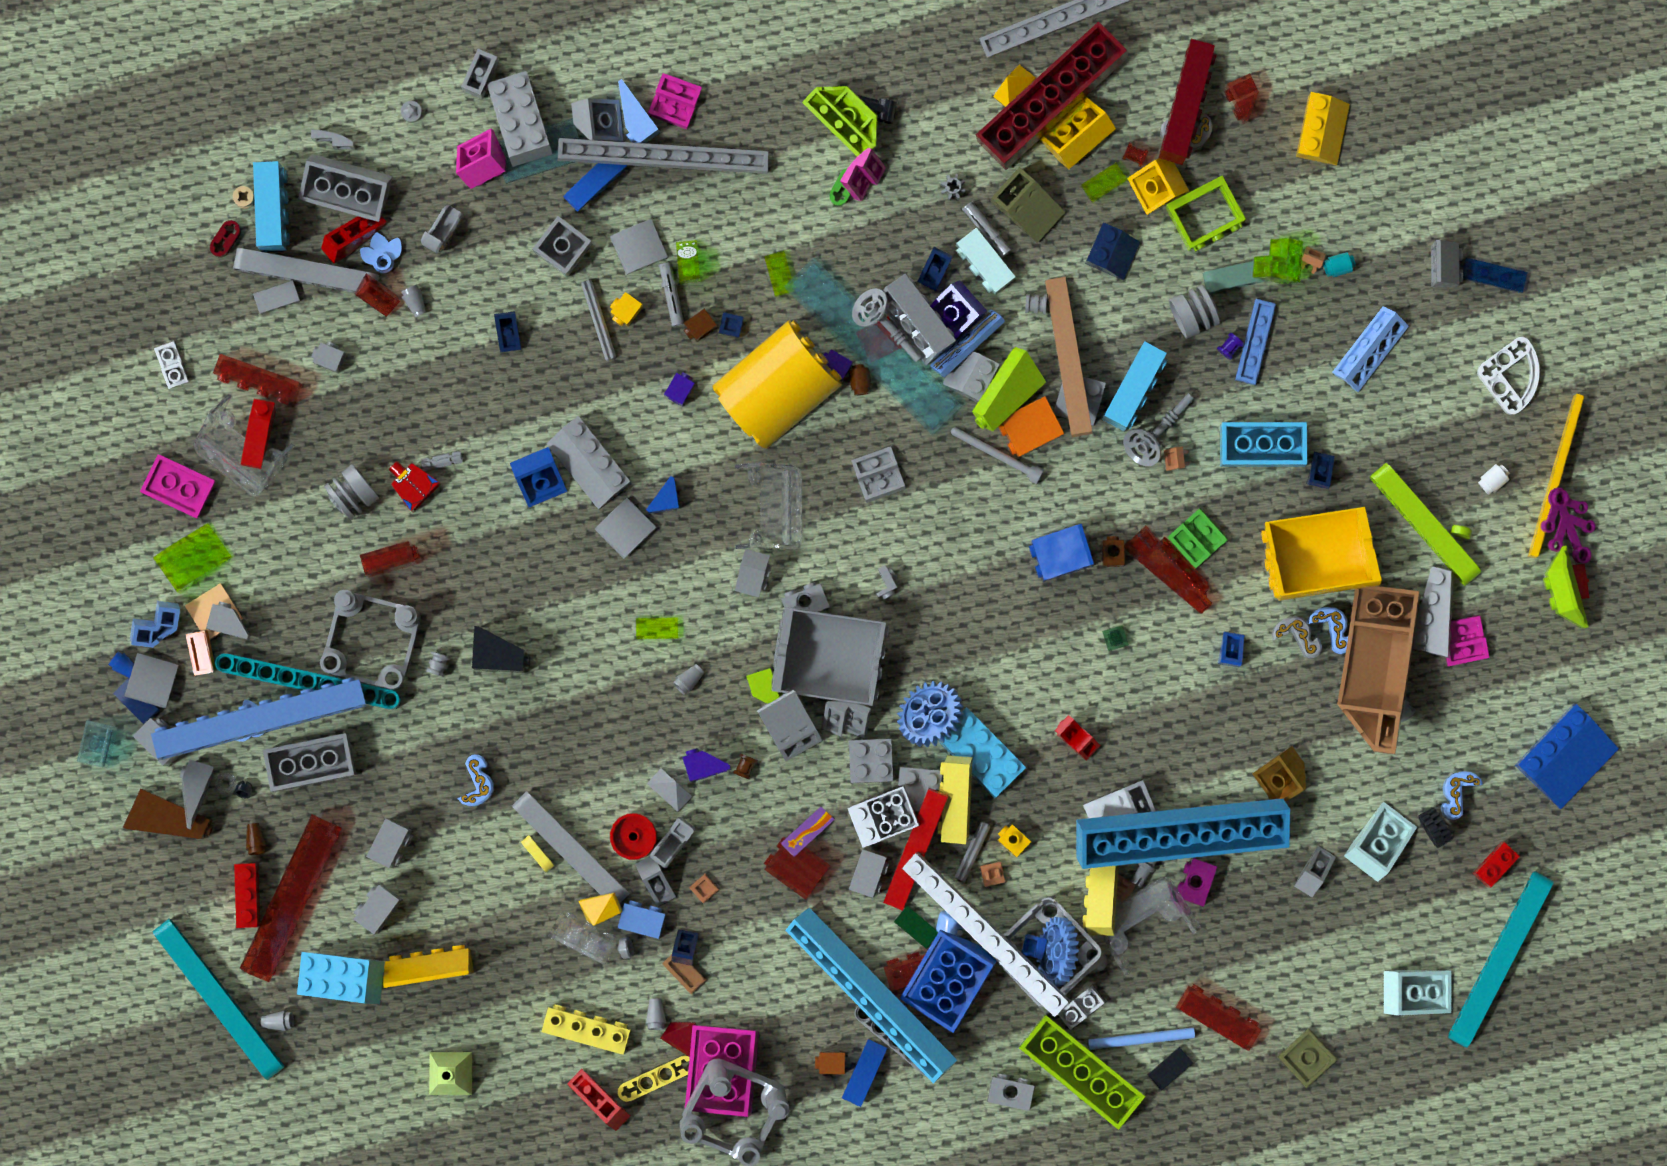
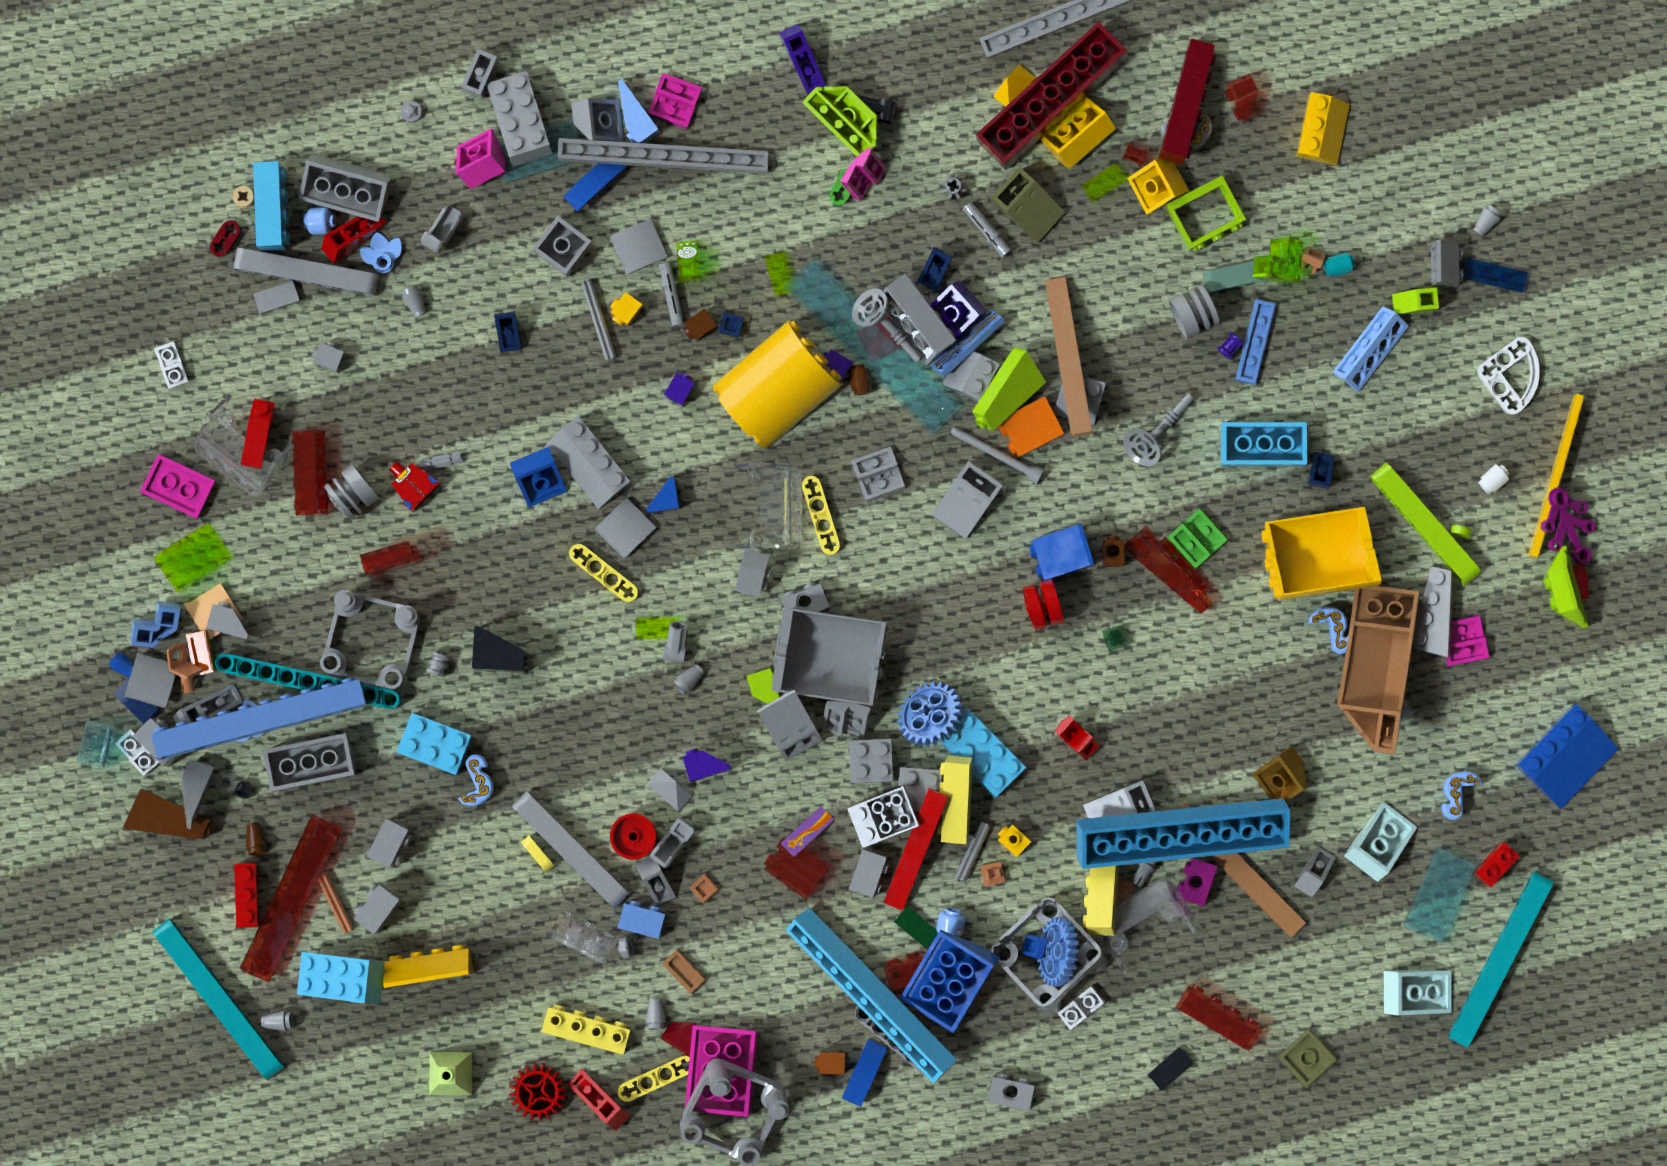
(136, 753): none -> white slope
(183, 668): none -> nougat bracket
(220, 701): none -> light grey slope
(256, 378): clear red brick -> none
(310, 473): none -> clear red brick
(319, 221): none -> light blue head
(335, 903): none -> nougat axle
(338, 141): light grey slope -> none
(377, 295): clear red slope -> none
(434, 744): none -> medium azure brick
(546, 1076): none -> red gear
(600, 908): yellow slope -> none
(603, 573): none -> light yellow beam
(675, 645): none -> light grey piece
(684, 947): dark blue slope -> none
(745, 766): reddish brown bush -> none
(802, 58): none -> dark purple slope
(824, 514): none -> light yellow beam
(888, 577): light grey bracket -> none
(967, 499): none -> light grey slope
(984, 261): light aqua brick -> none
(986, 934): plate -> none
(1036, 304): light grey bush -> none
(1042, 605): none -> red wheel
(1081, 1072): lime brick -> none
(1112, 251): dark blue slope -> none
(1134, 386): medium azure brick -> none
(1143, 1038): light blue piece -> none
(1175, 458): nougat tile -> none
(1231, 649): blue slope -> none
(1259, 891): none -> medium nougat tile
(1302, 632): light grey animal -> none
(1416, 301): none -> lime slope
(1435, 827): black tyre -> none
(1439, 895): none -> clear light blue plate
(1487, 219): none -> light grey cone

